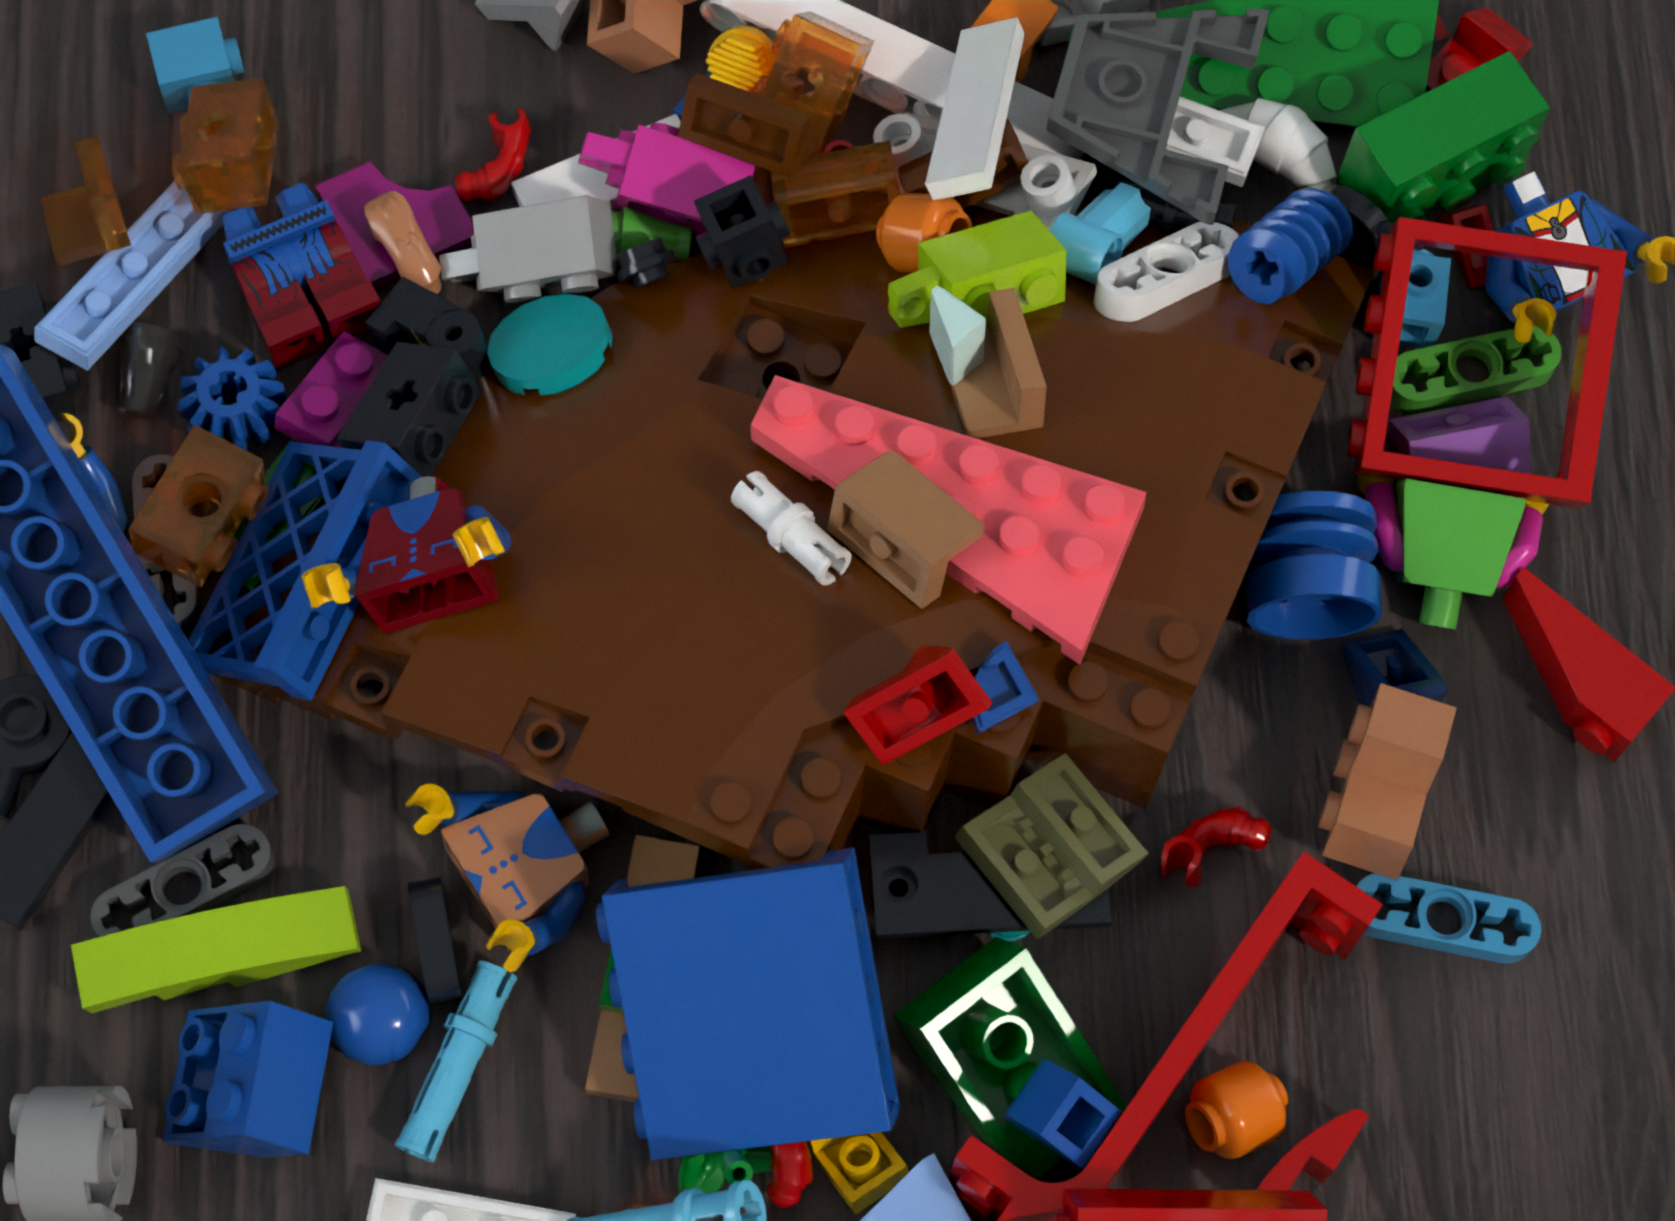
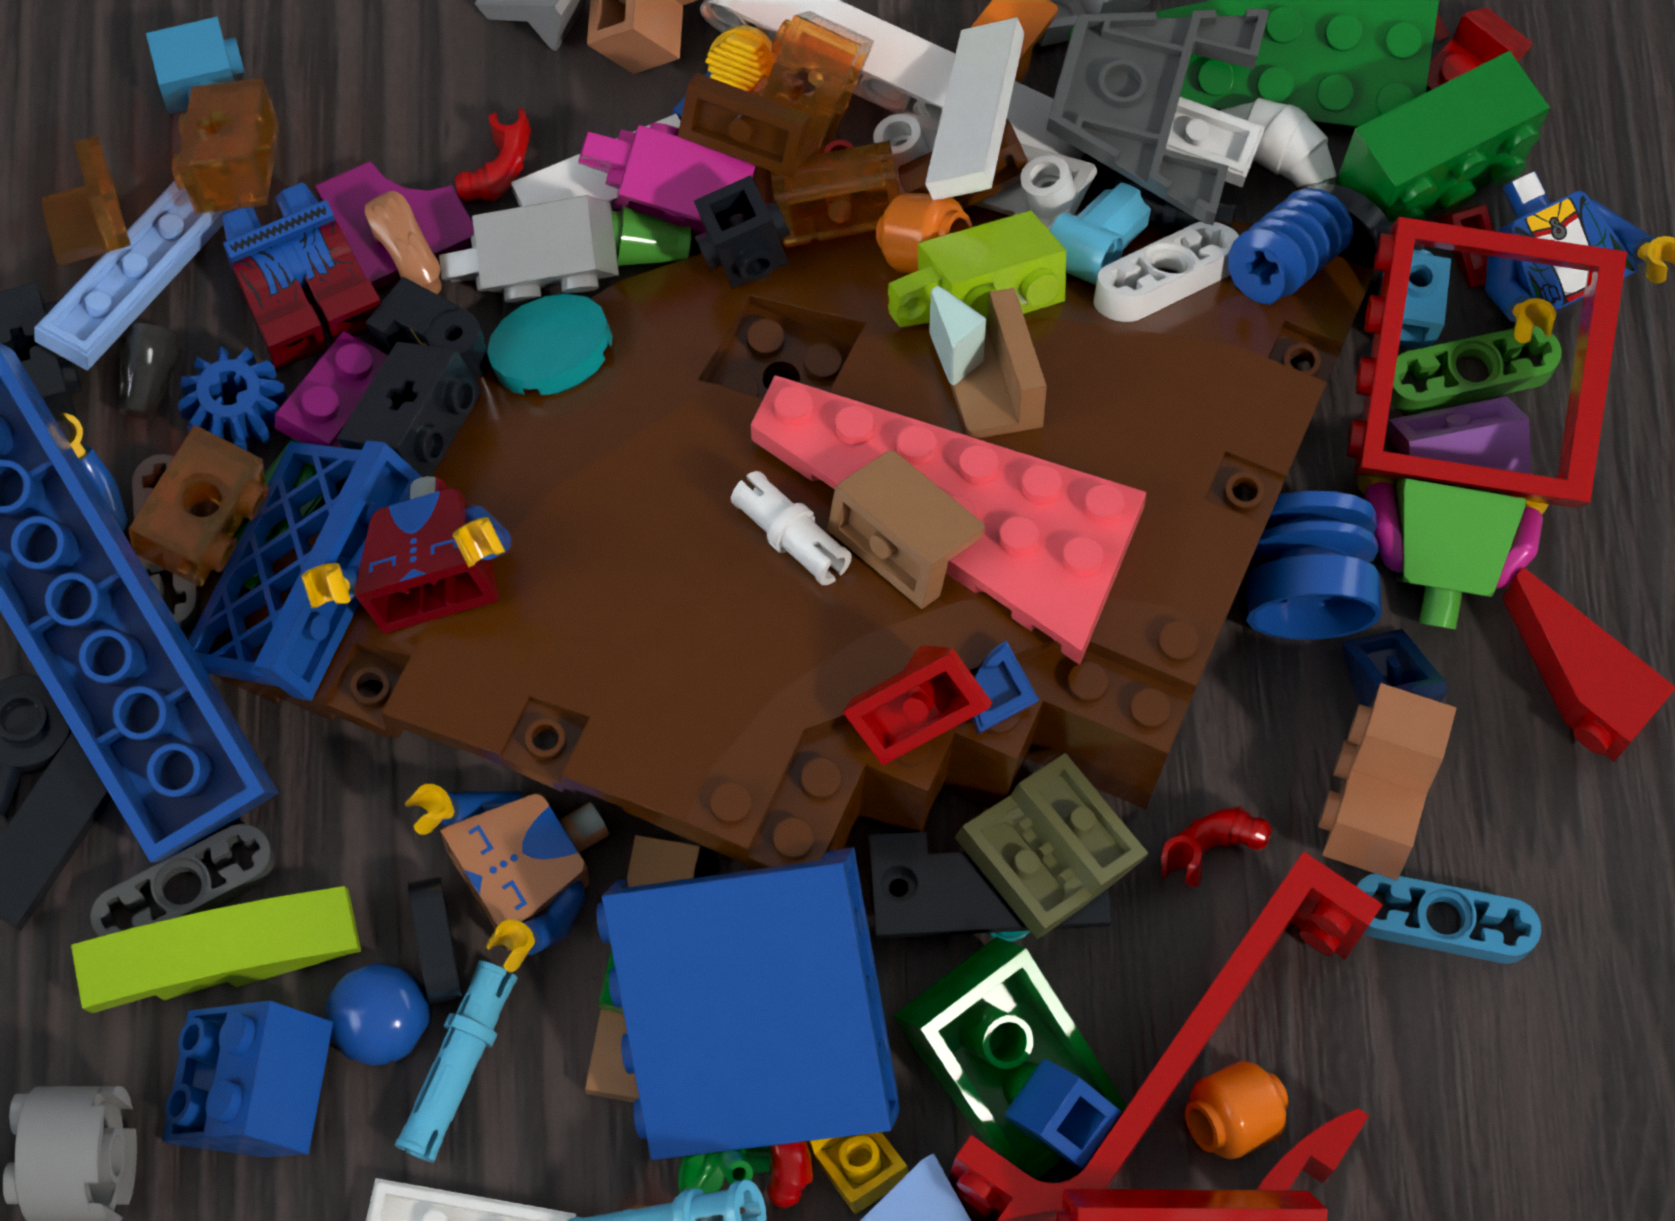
(645, 263): black plate -> none

